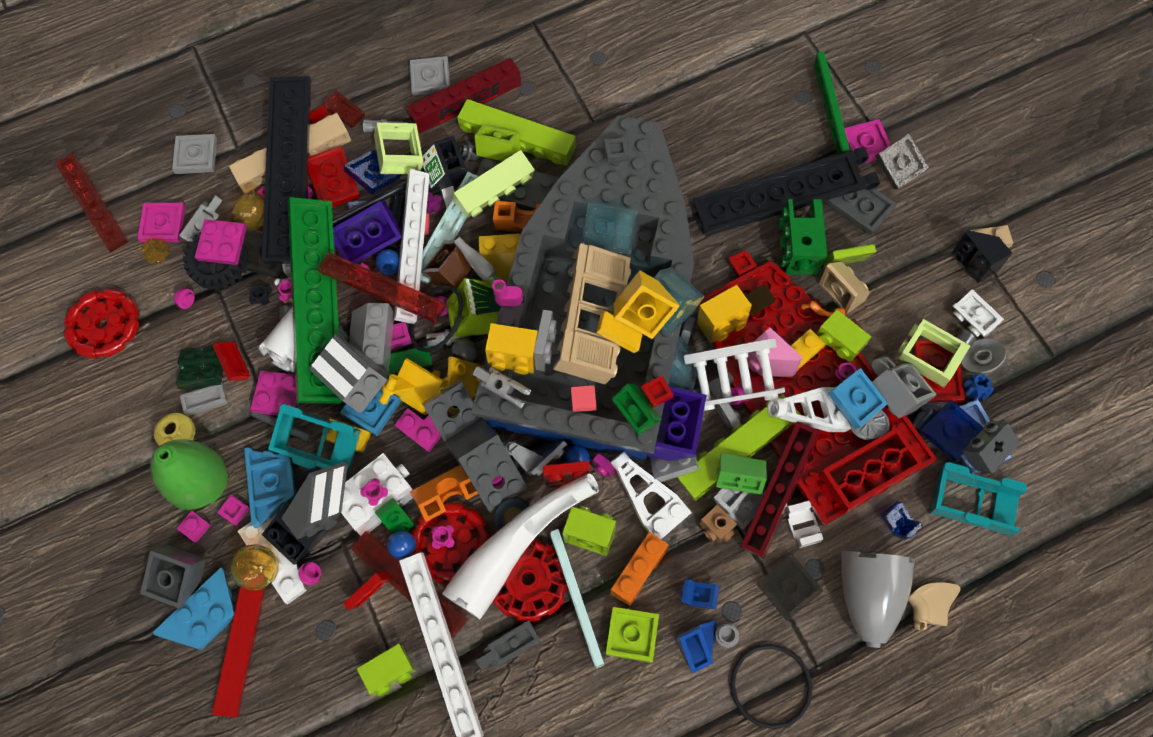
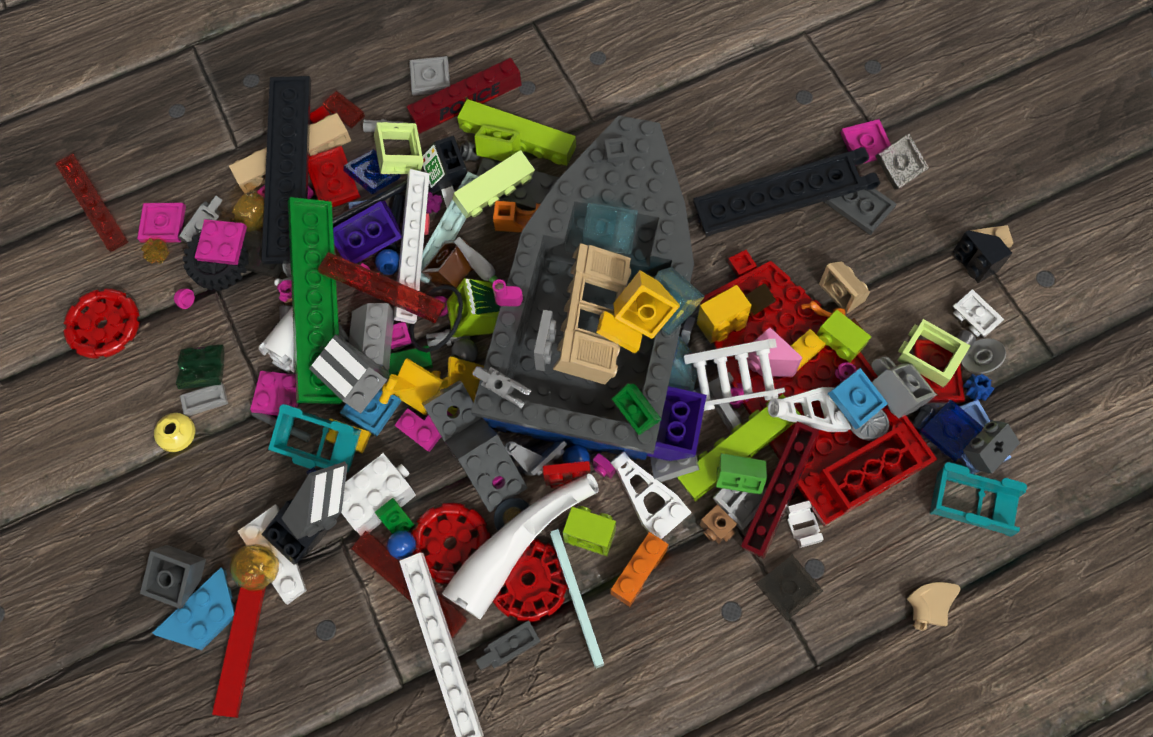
(188, 473): bright green cylinder -> none
(193, 526): dark pink plate -> none
(194, 154): light grey plate -> none
(231, 361): red tile -> none
(233, 510): dark pink tile -> none
(256, 291): black plate -> none
(269, 484): dark azure wing -> none
(309, 573): dark pink plate -> none
(366, 590): red tile -> none
(370, 487): dark pink plate -> none
(386, 670): lime brick -> none
(431, 495): orange arch -> none
(437, 532): dark pink plate -> none
(499, 252): yellow slope -> none
(511, 348): yellow brick -> none
(583, 398): coral tile -> none
(632, 634): lime plate -> none
(657, 391): red plate -> none
(698, 645): blue slope -> none
(699, 594): blue bracket -> none
(727, 635): light grey plate -> none
(740, 707): black piece -> none
(802, 240): green torso -> none
(830, 103): green tile -> none
(850, 255): lime tile -> none
(876, 592): light grey cylinder -> none
(900, 521): clear blue bracket -> none

